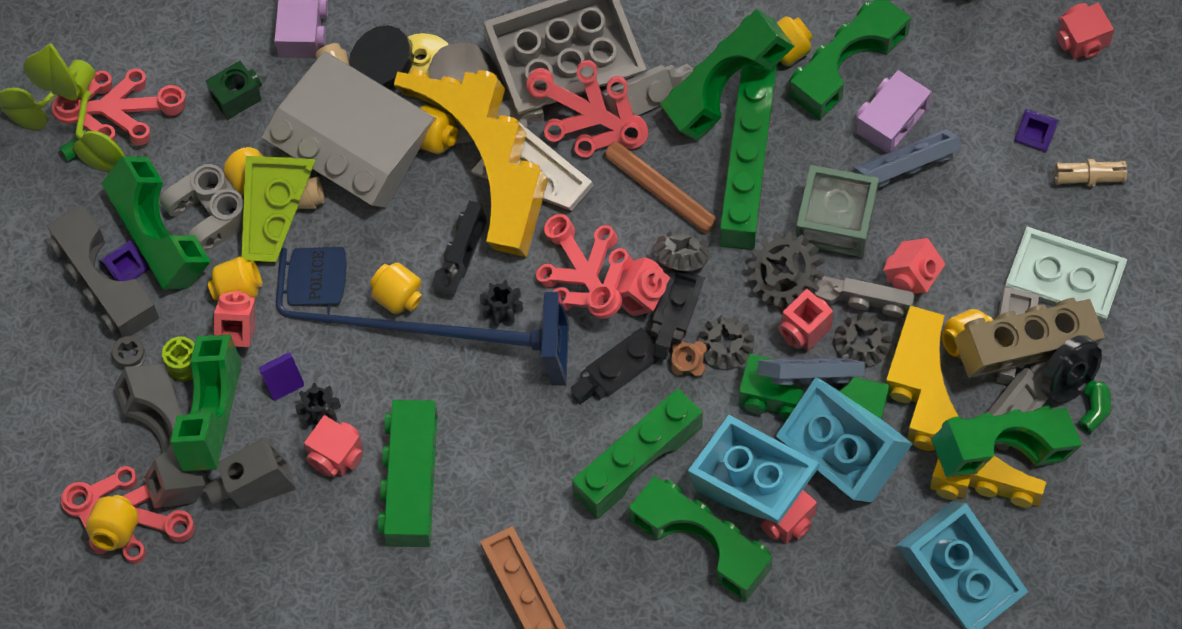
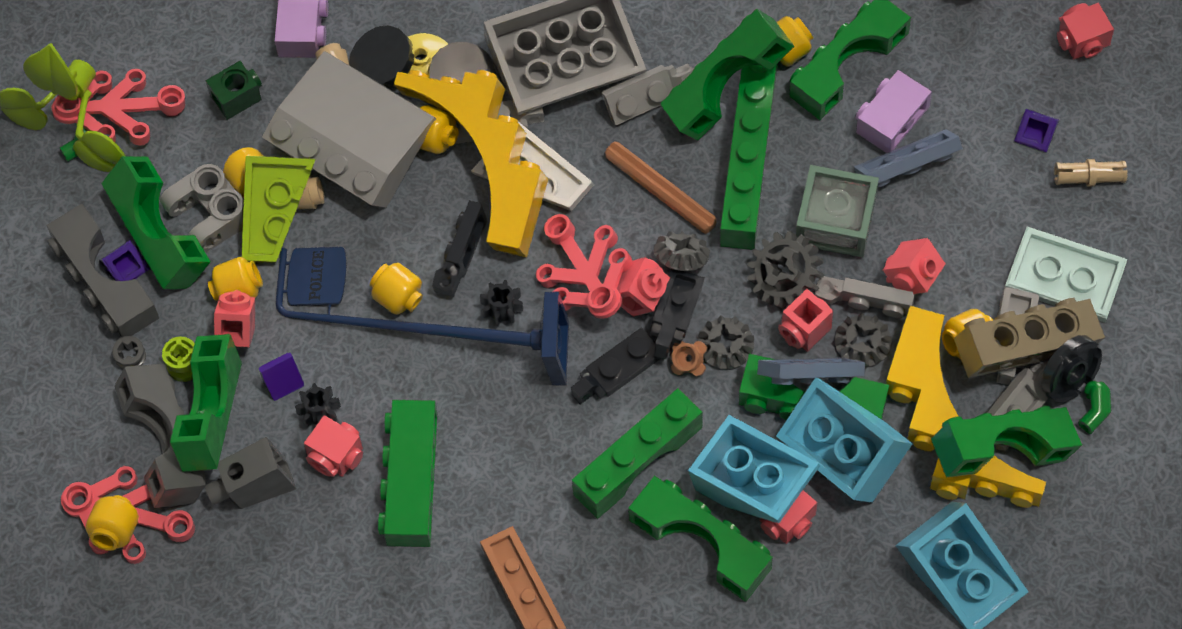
(592, 111): coral plant -> none

